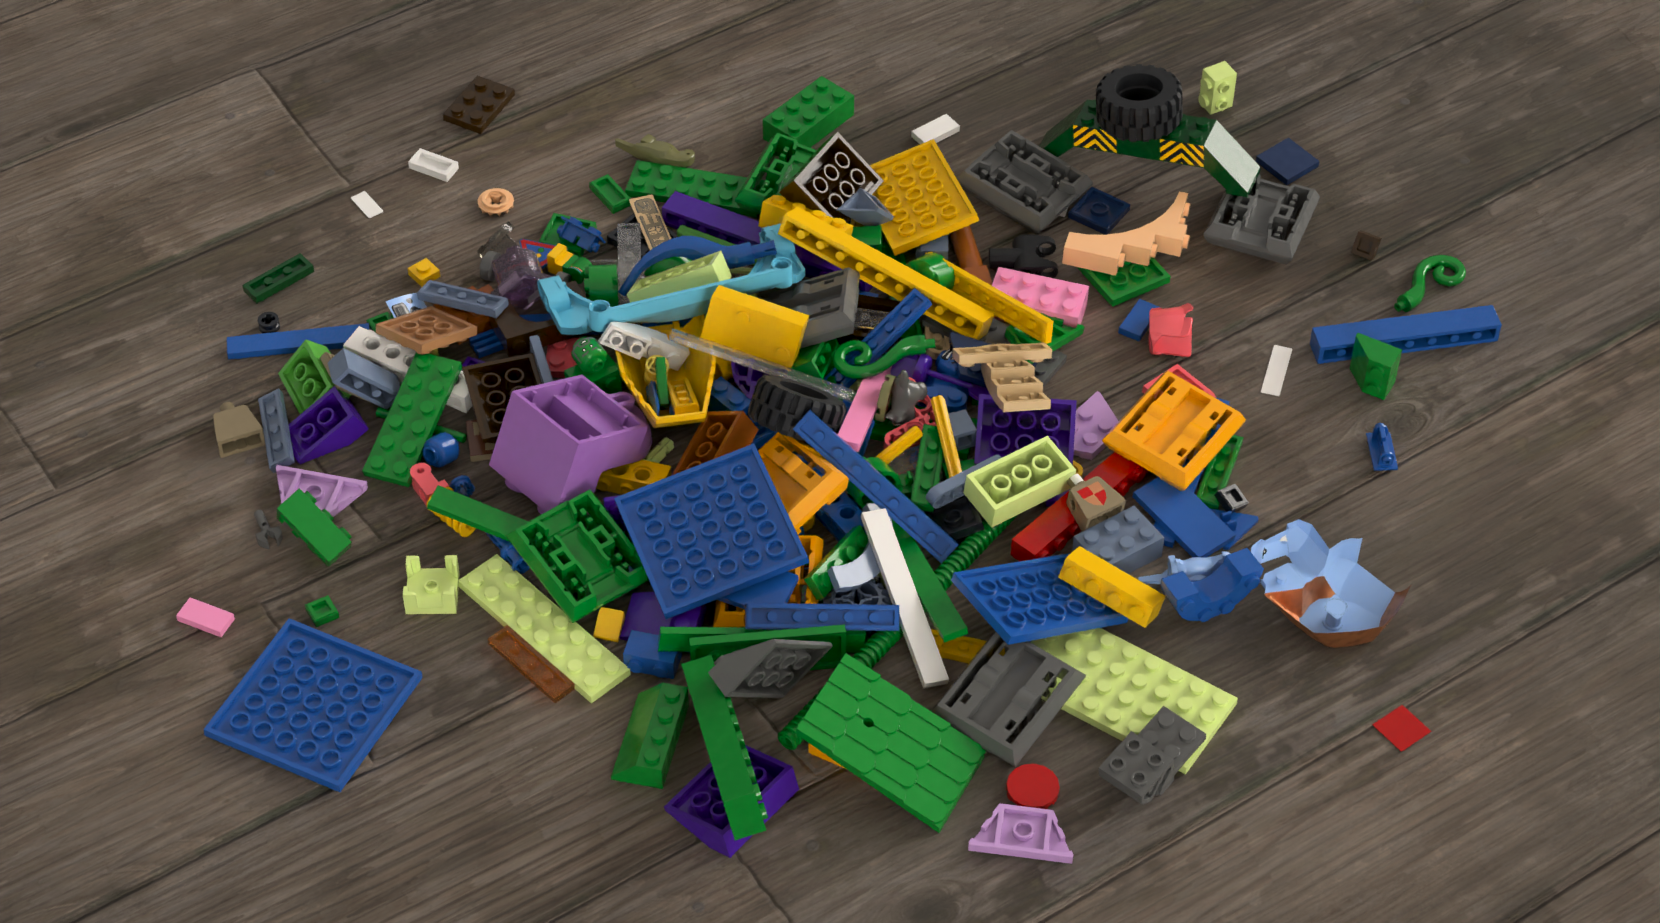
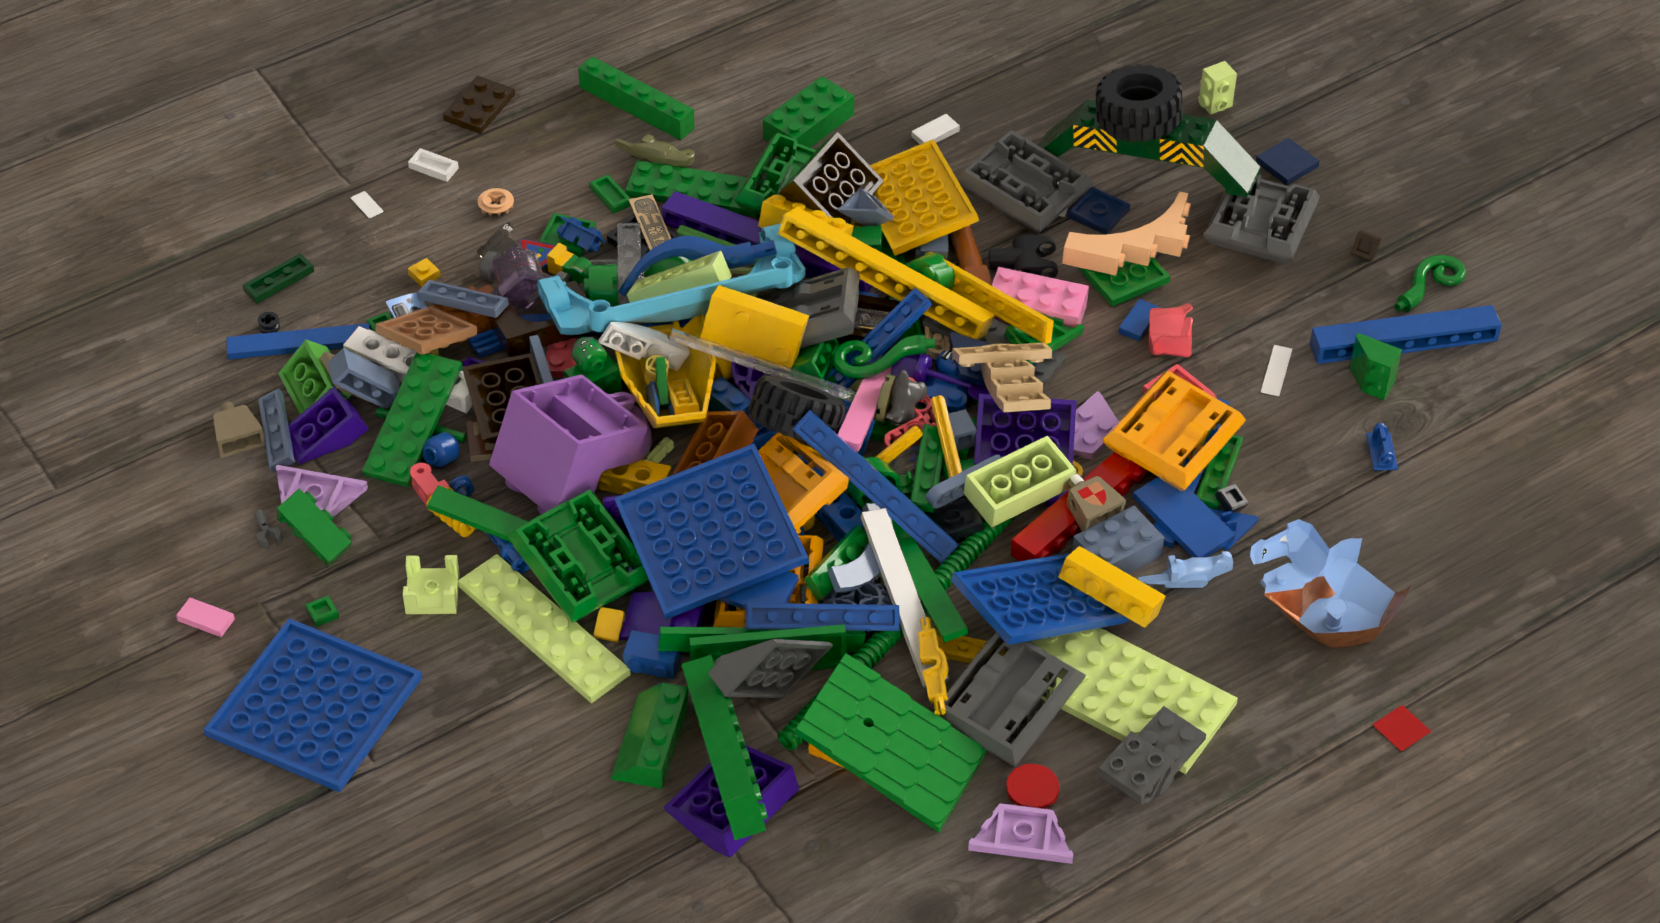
(531, 664): clear orange tile -> none
(636, 98): none -> green brick
(934, 676): none -> yellow piece
(1216, 592): blue brick -> none

